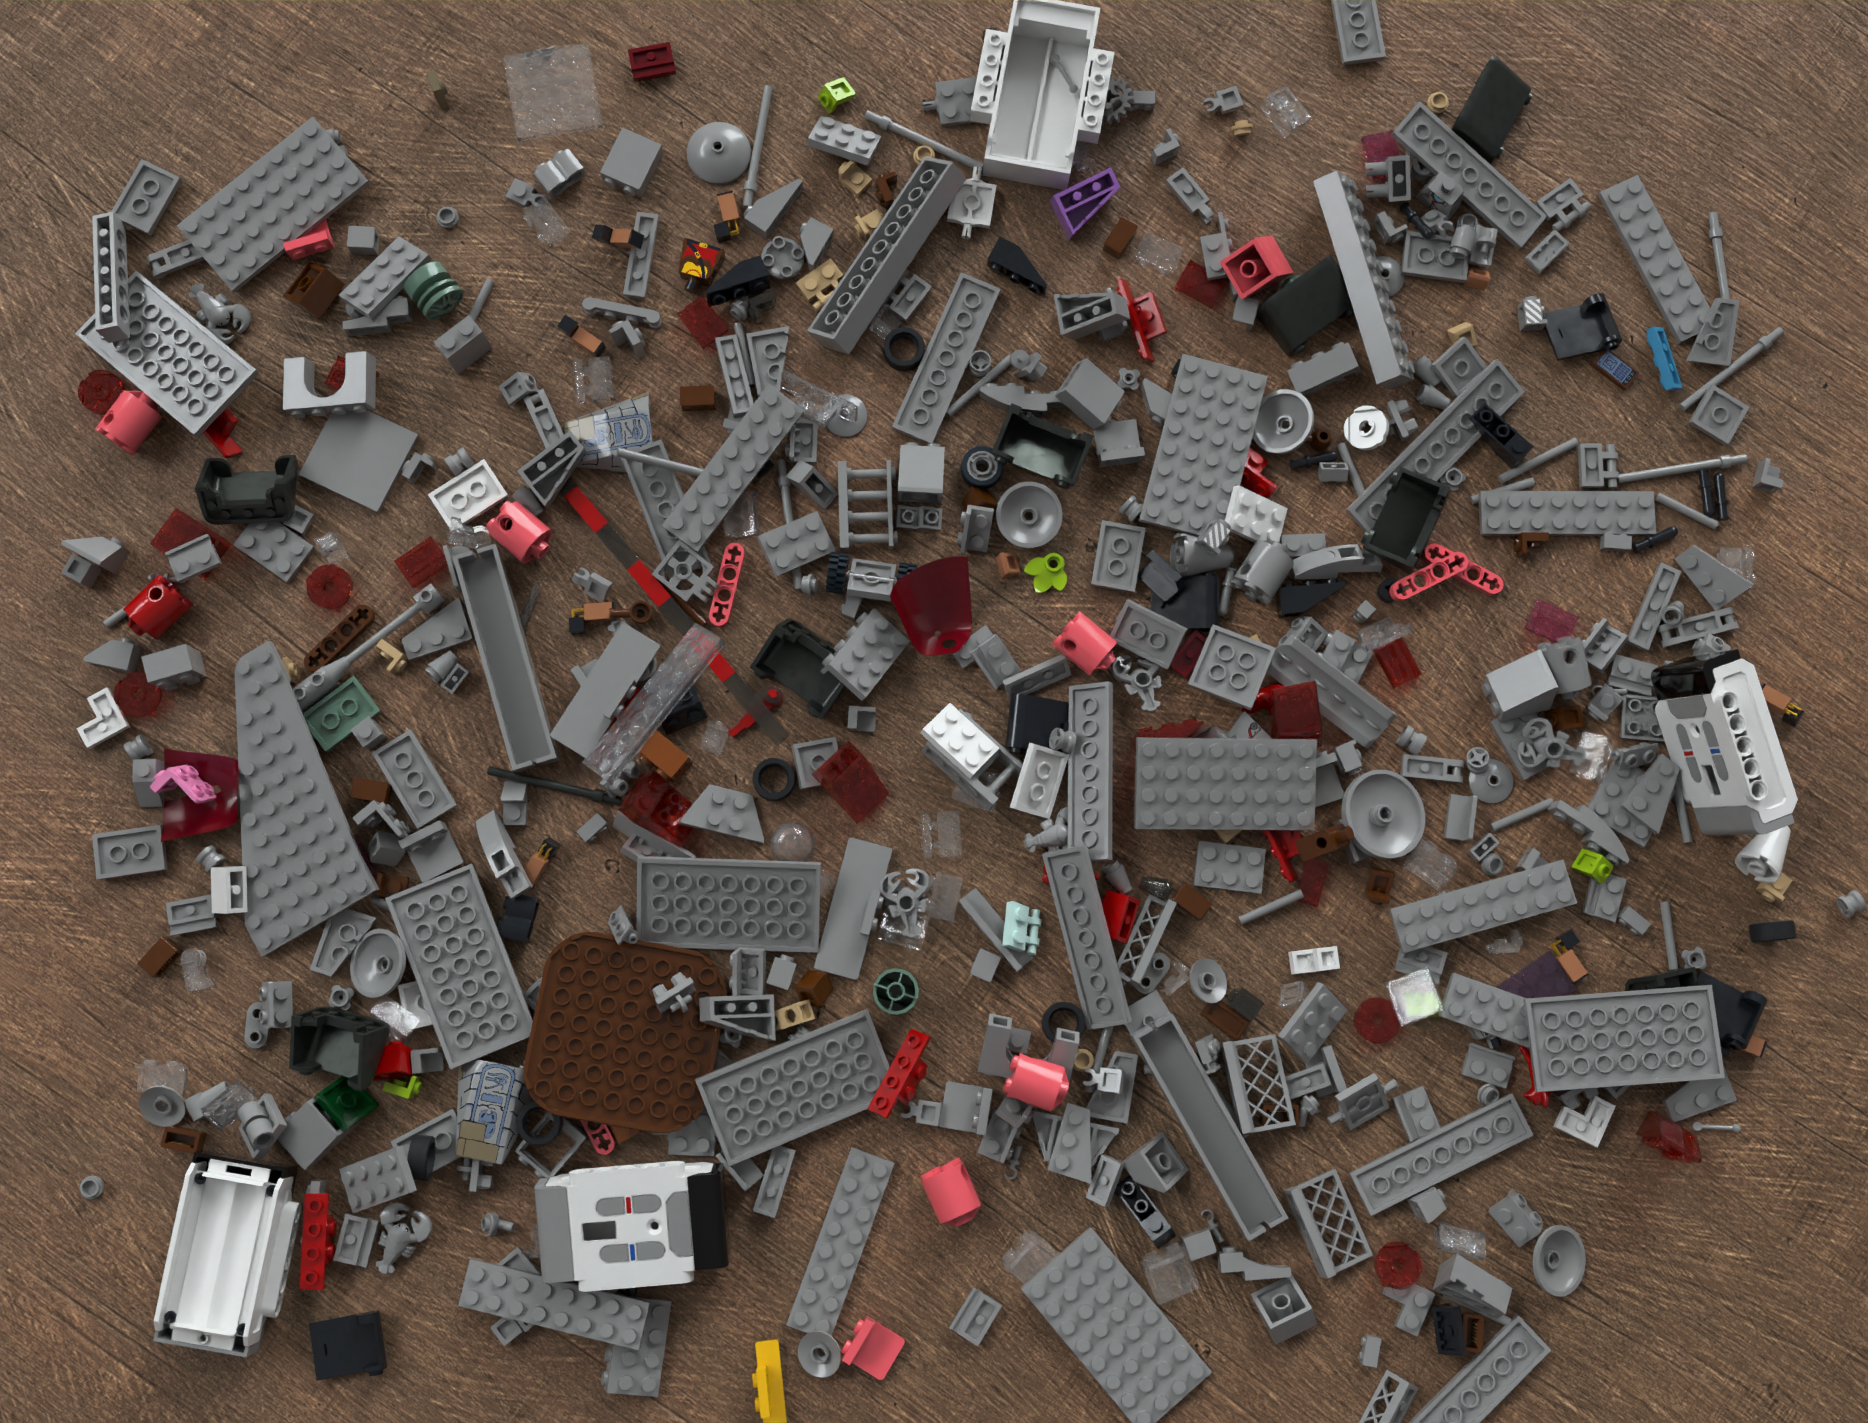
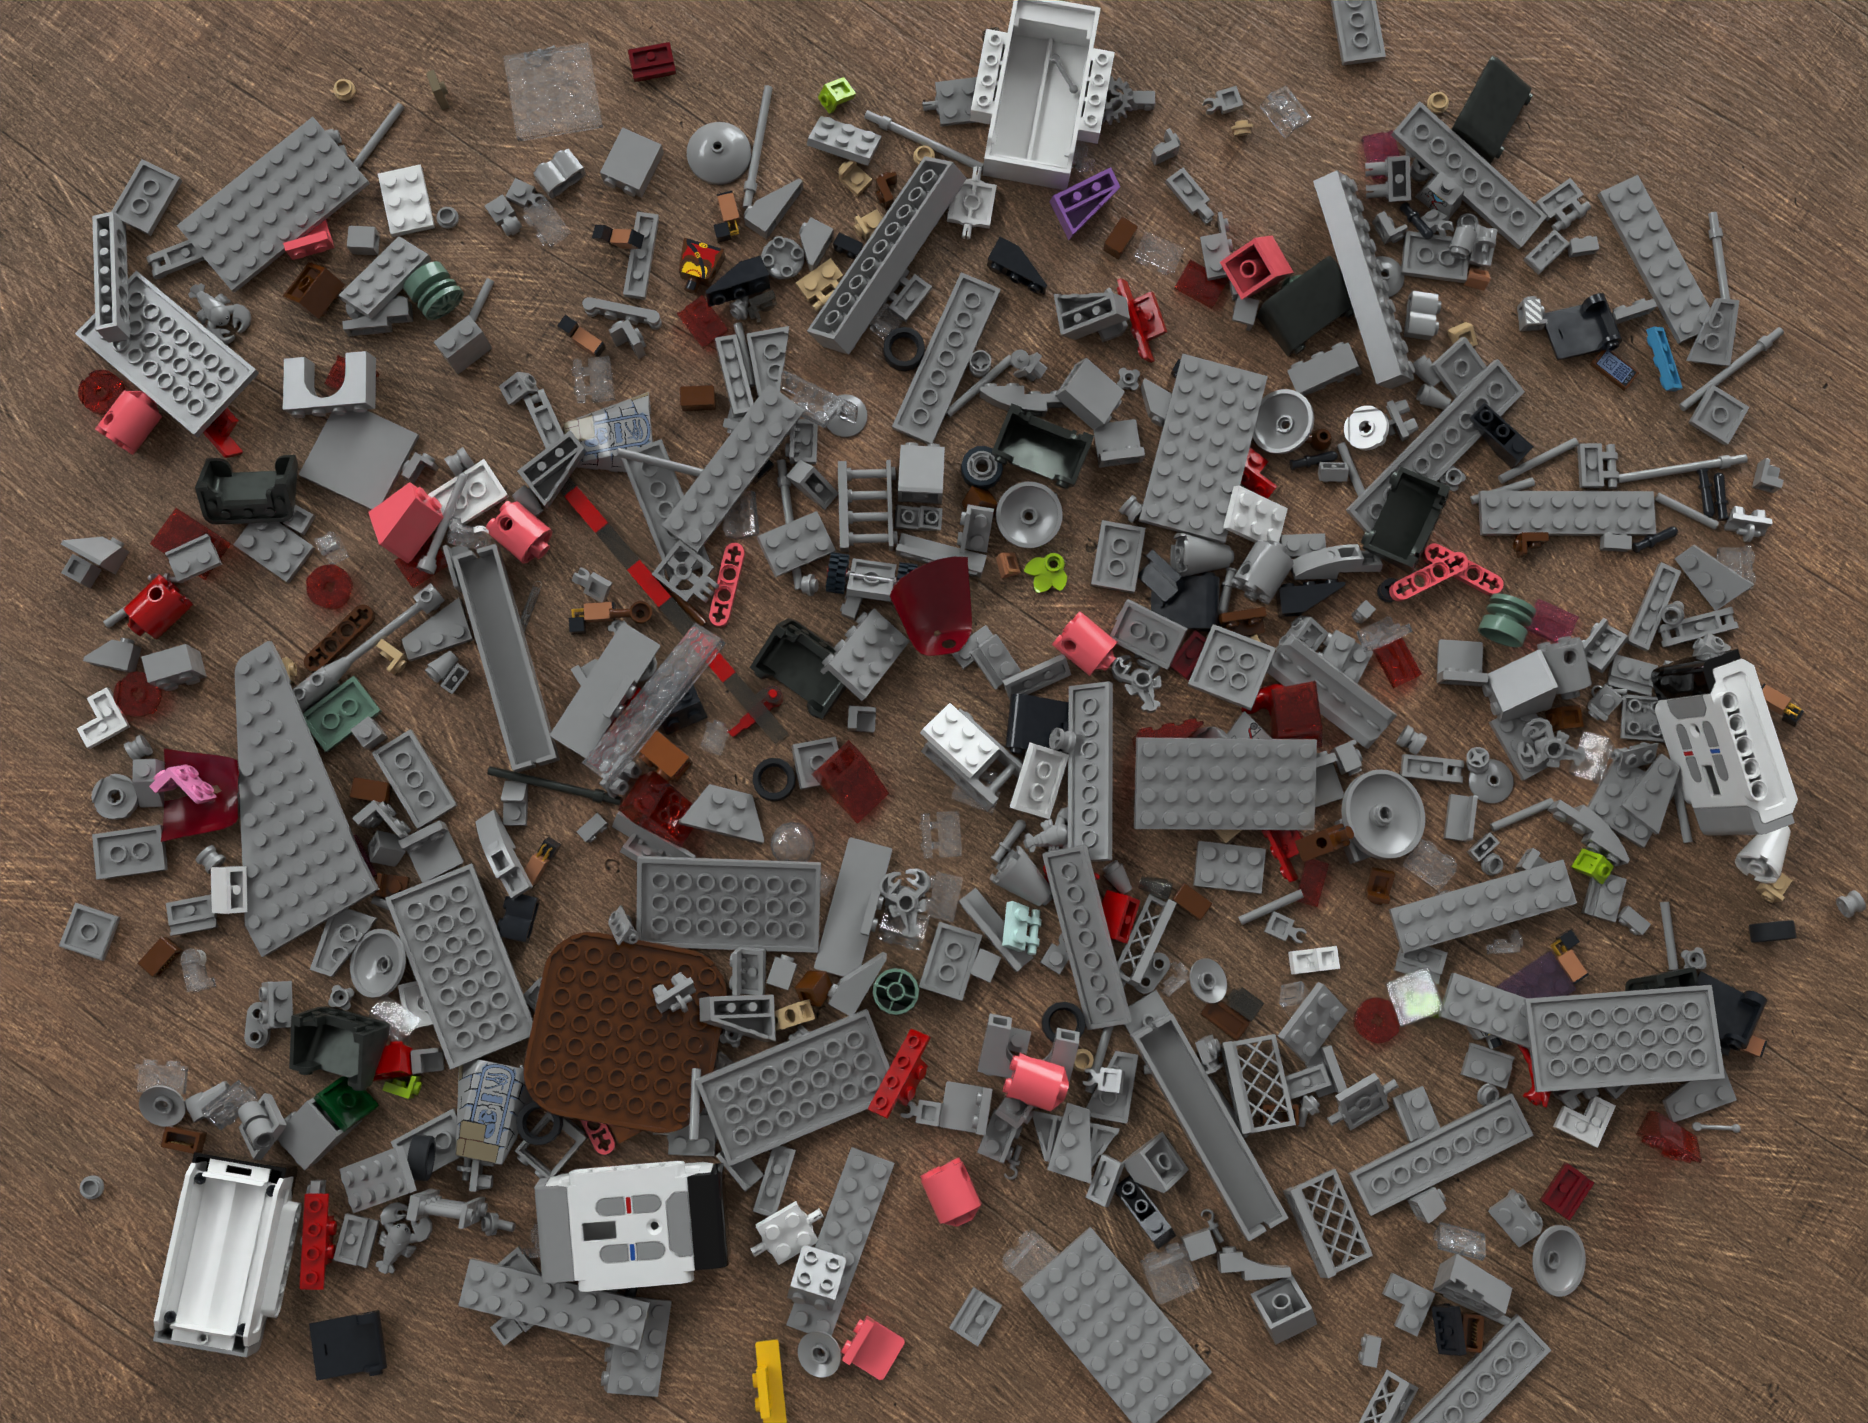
(89, 931): none -> light grey plate
(104, 803): none -> light grey plate
(344, 89): none -> tan plate
(378, 135): none -> light grey bar
(406, 200): none -> white plate
(406, 521): none -> coral slope
(428, 563): none -> light grey piece
(430, 1203): none -> light grey fence
(502, 212): none -> light grey plate
(694, 1106): none -> light grey bar
(786, 1232): none -> white plate
(816, 1278): none -> bracket
(847, 245): none -> black piece
(853, 987): none -> light grey slope
(928, 551): none -> light grey fence
(950, 961): none -> light grey plate
(1005, 846): none -> light grey piece
(1022, 878): none -> light grey cone
(1056, 956): none -> light grey plate
(1214, 536): light grey brick -> none
(1244, 622): none -> reddish brown bracket
(1281, 927): none -> light grey plate
(1388, 1274): clear red plate -> none
(1421, 315): none -> light grey brick
(1460, 663): none -> light grey bracket
(1507, 620): none -> sand green wheel
(1567, 1191): none -> dark red plate
(1584, 246): none -> light grey piece
(1638, 308): none -> light grey plate
(1748, 525): none -> light grey hips

